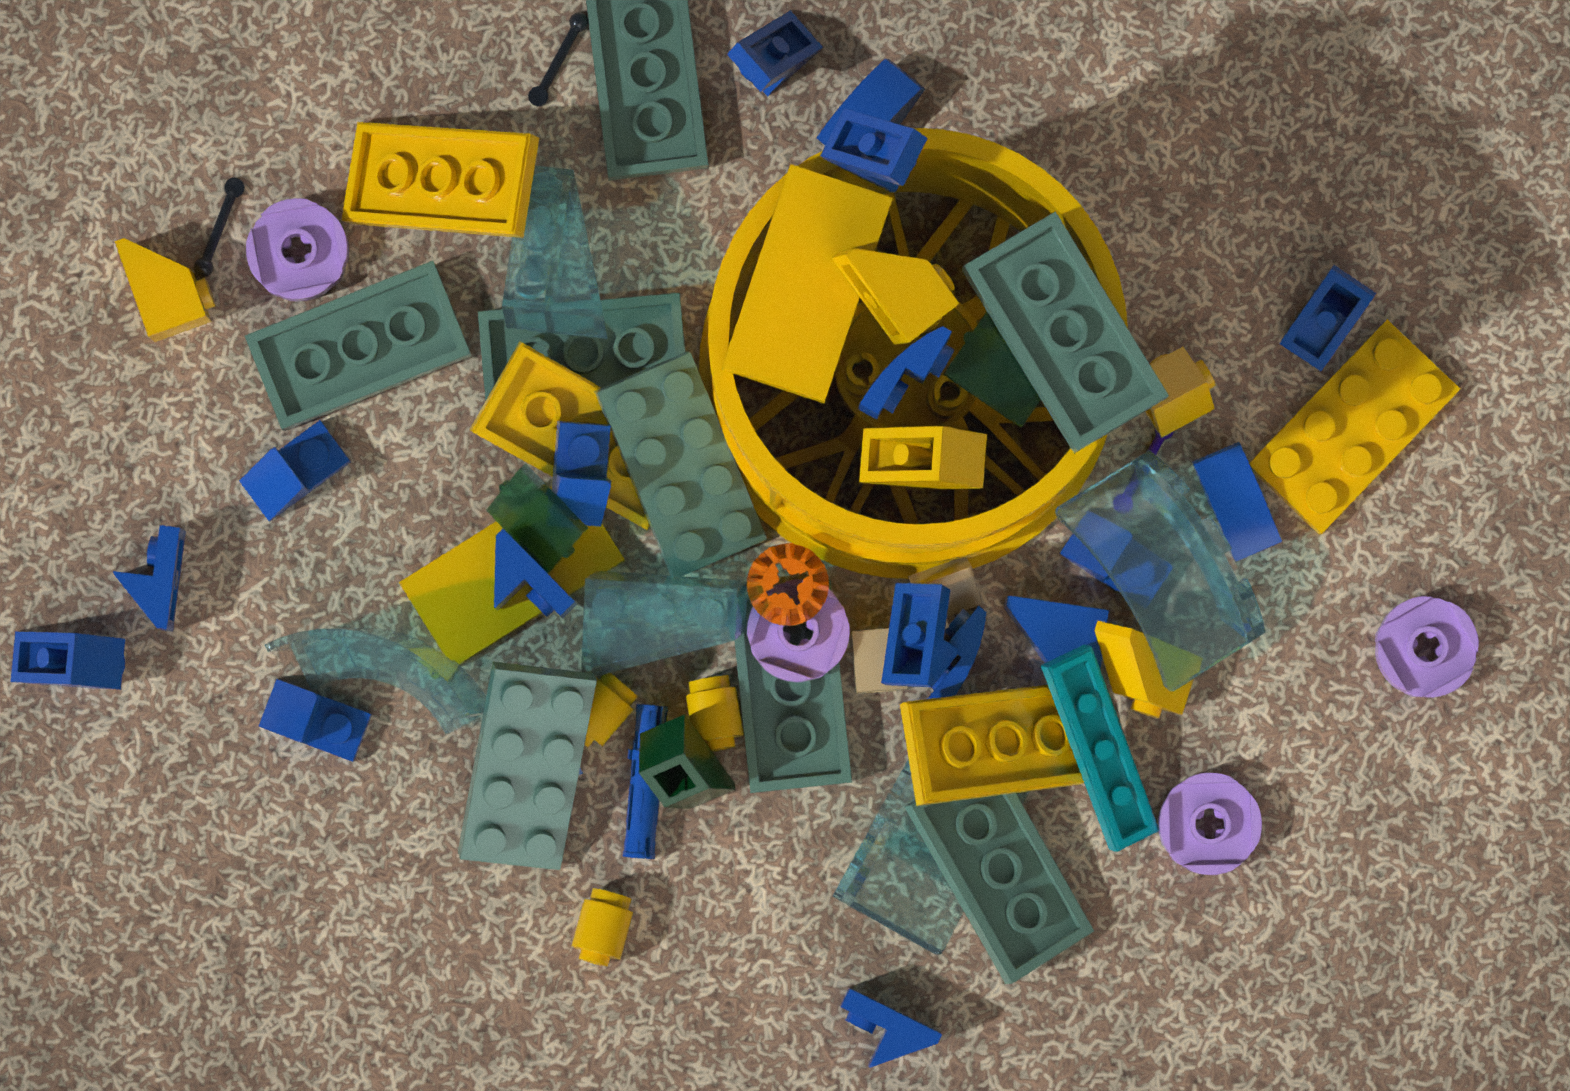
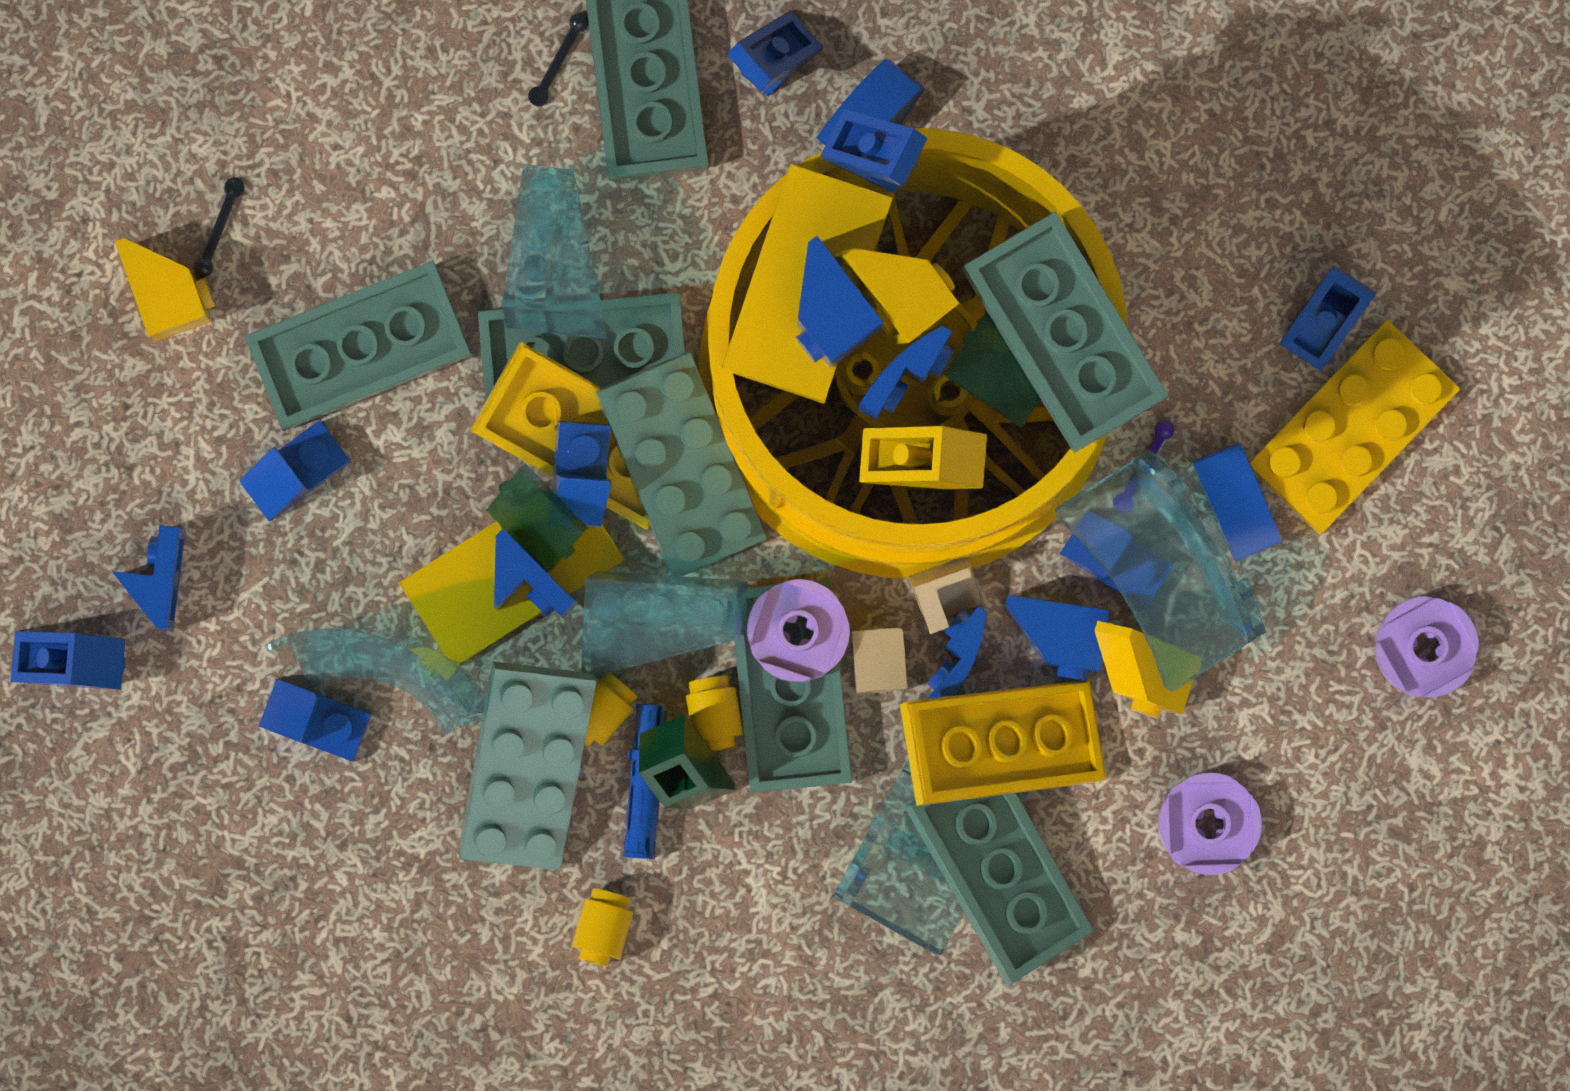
(273, 234): lavender plate -> none
(440, 179): yellow tile -> none
(780, 608): orange gear -> none
(832, 309): none -> blue slope
(901, 1032): blue slope -> none
(915, 641): blue slope -> none
(1100, 747): teal tile -> none
(1187, 390): yellow brick -> none

